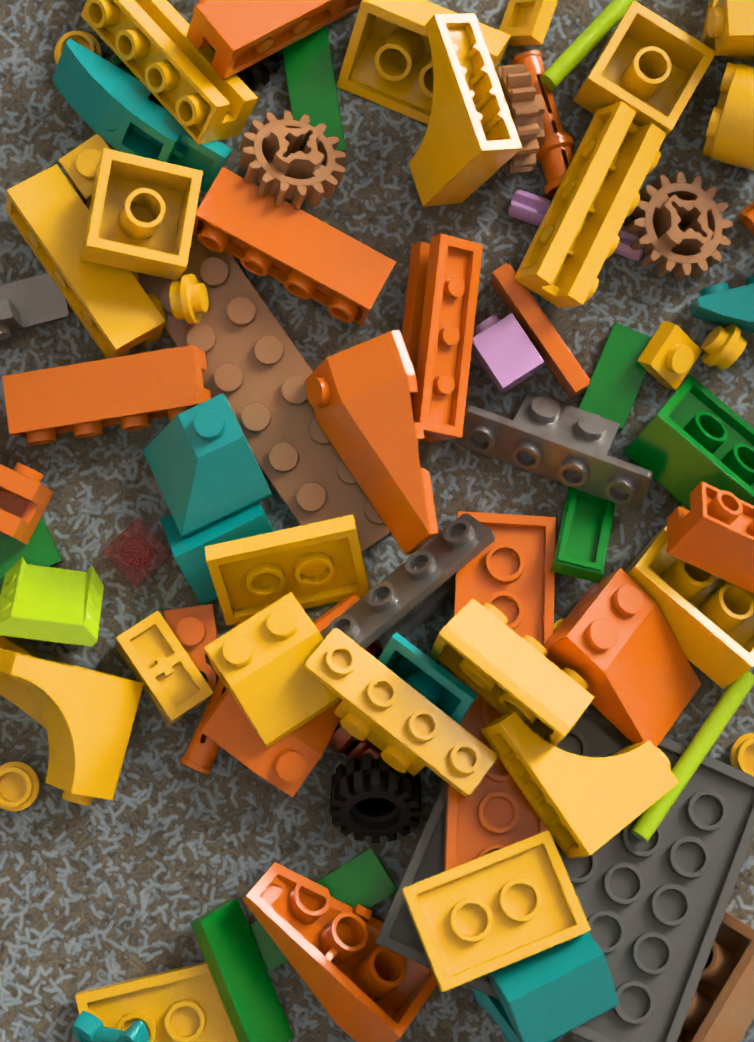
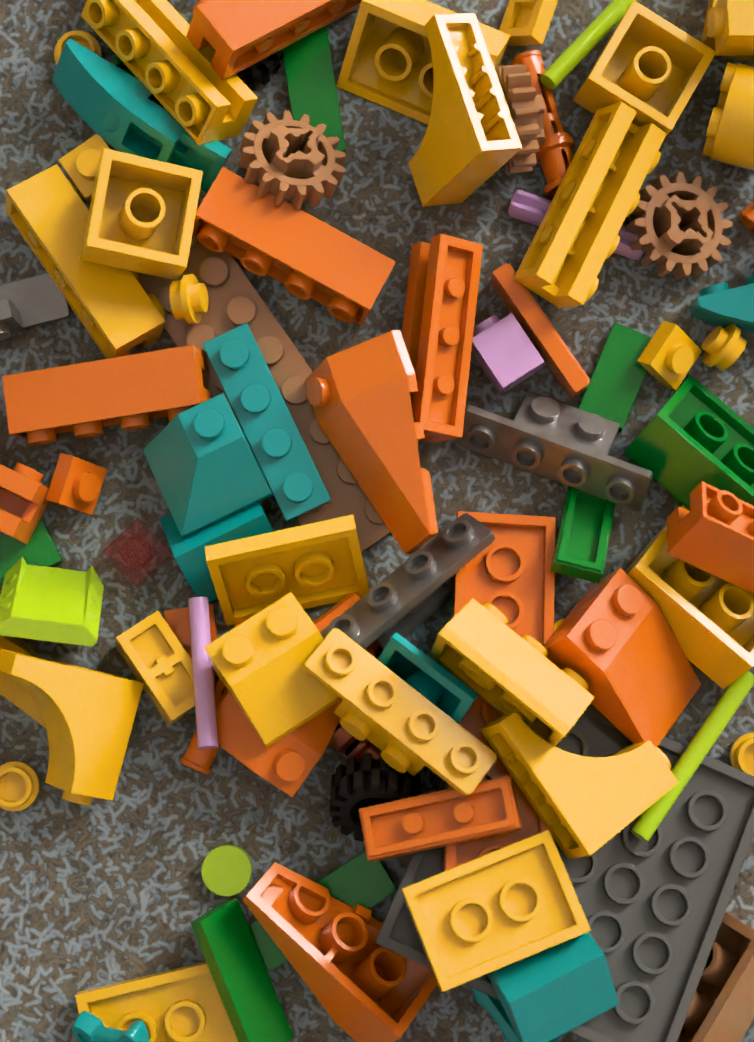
(76, 484): none -> orange plate
(202, 673): none -> lavender bar
(227, 870): none -> lime tile
(267, 422): none -> teal plate
(439, 819): none -> orange tile

